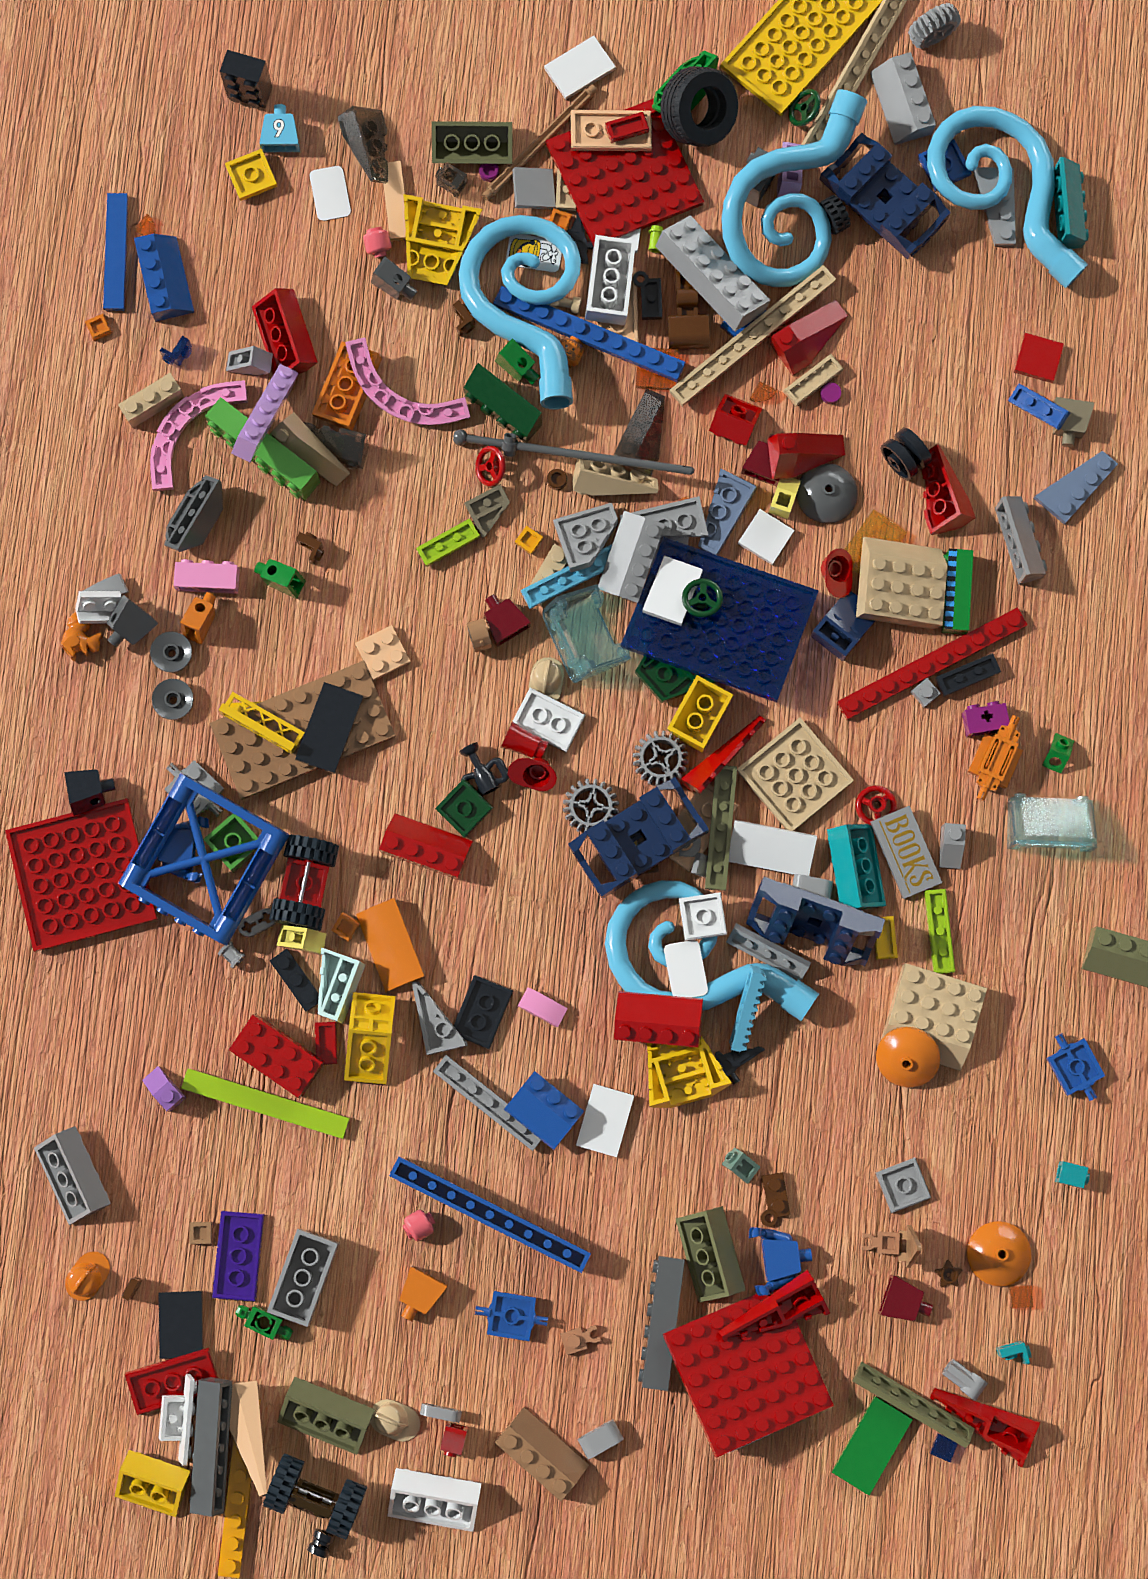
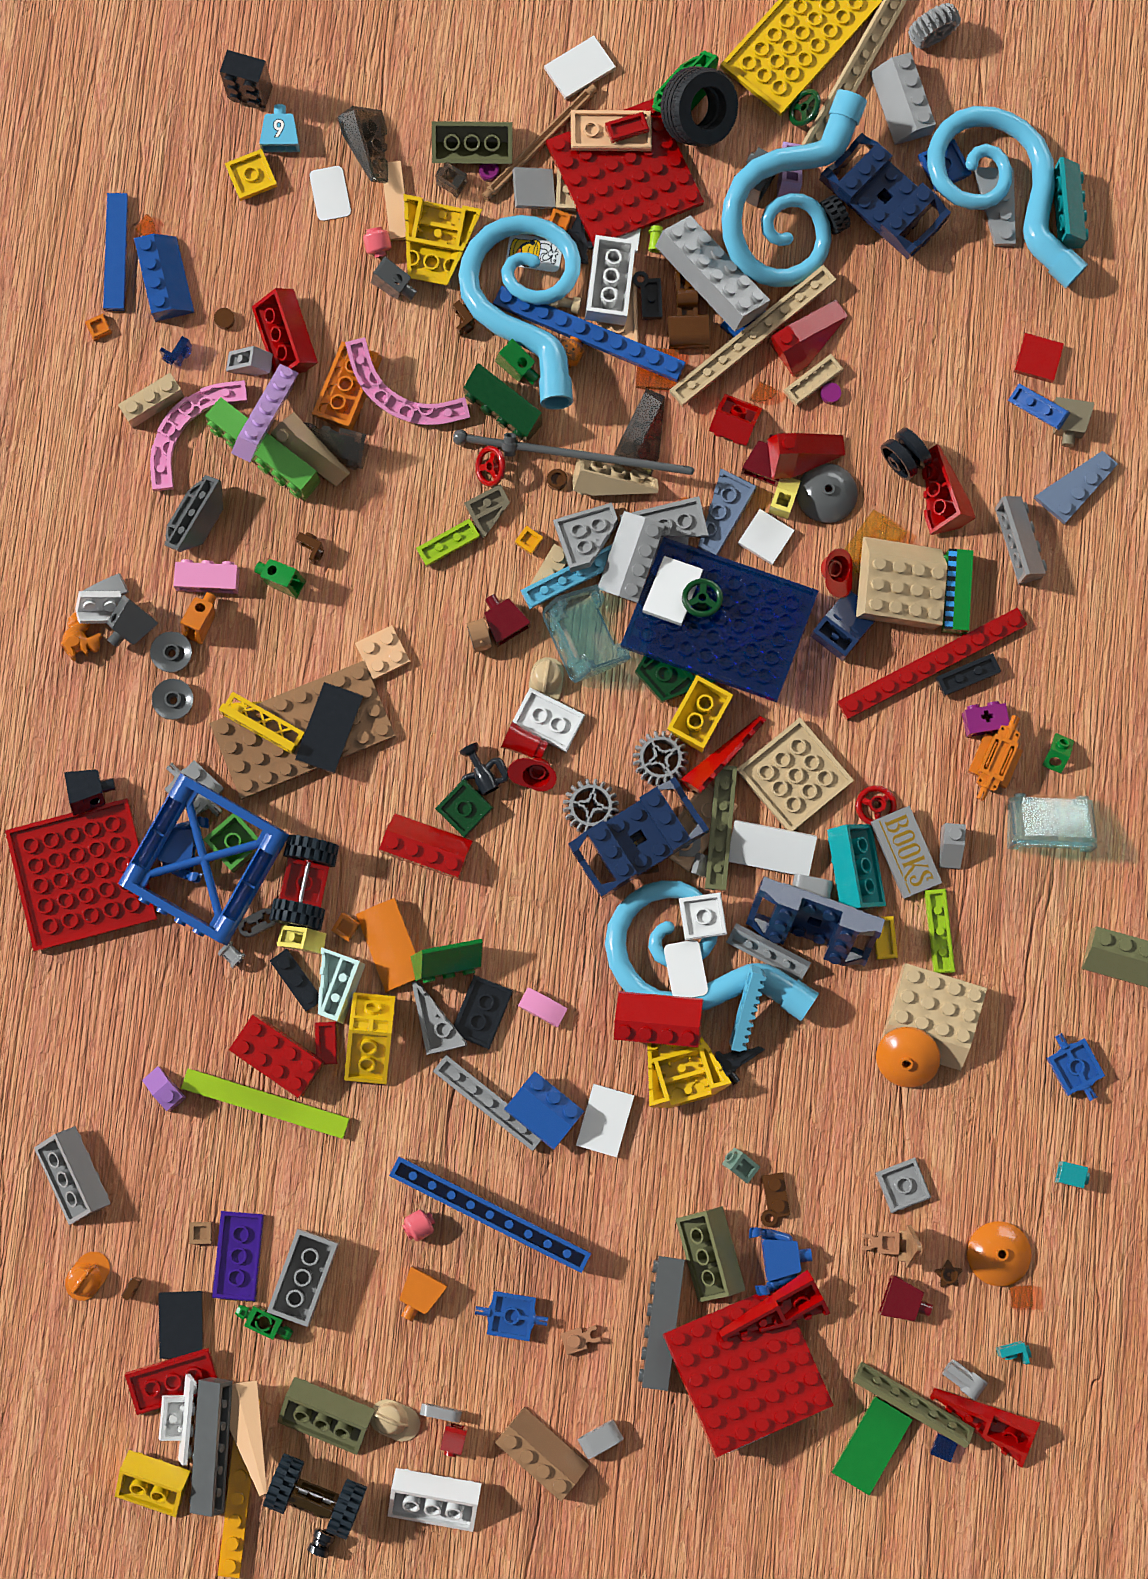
(224, 318): none -> reddish brown tile
(447, 960): none -> green slope
(925, 692): light grey plate -> none

